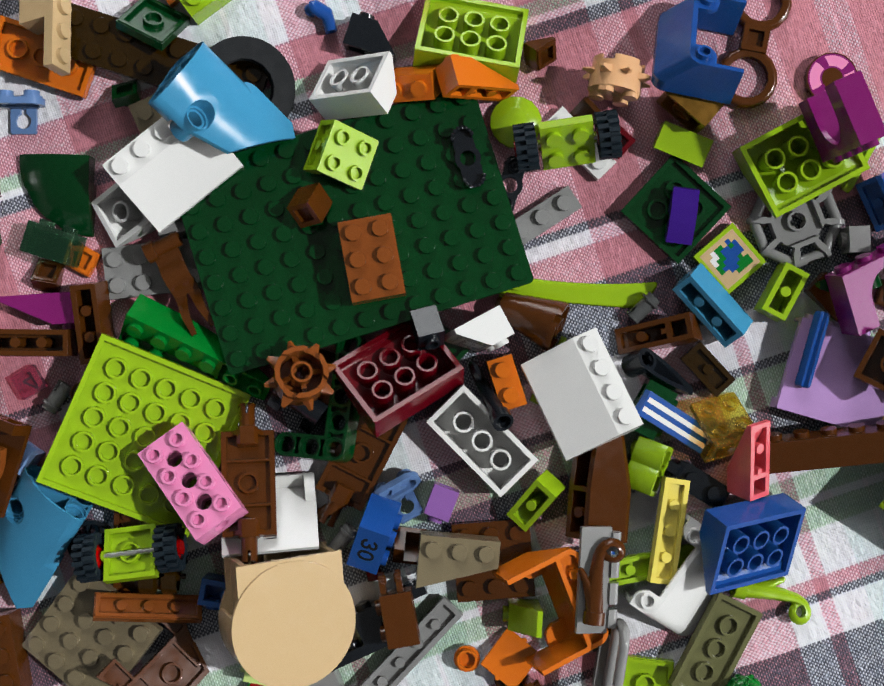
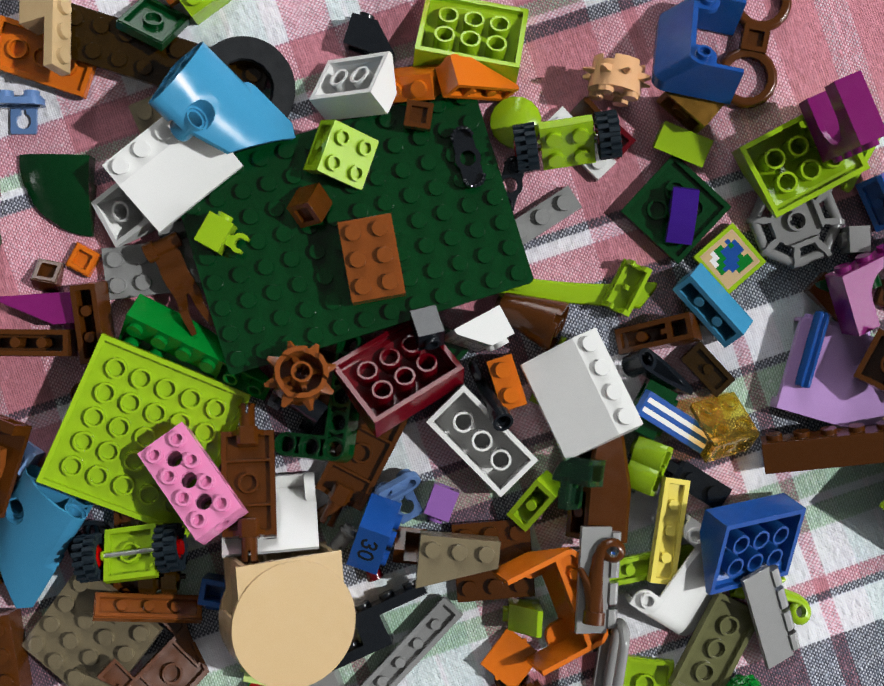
(29, 382): clear pink tile -> none
(53, 244): clear green brick -> none
(56, 397): light grey pin -> none
(126, 93): dark green plate -> none
(218, 233): none -> lime brick
(323, 12): blue arm -> none
(398, 613): reddish brown hinge -> none
(418, 115): none -> reddish brown plate
(466, 658): orange plate -> none
(540, 53): reddish brown slope -> none
(574, 475): none -> clear green brick
(626, 287): none -> lime hinge
(643, 307): dark grey pin -> none
(751, 463): coral slope -> none
(770, 614): none -> light grey windscreen
(781, 292): lime brick -> none
(826, 70): tile -> none

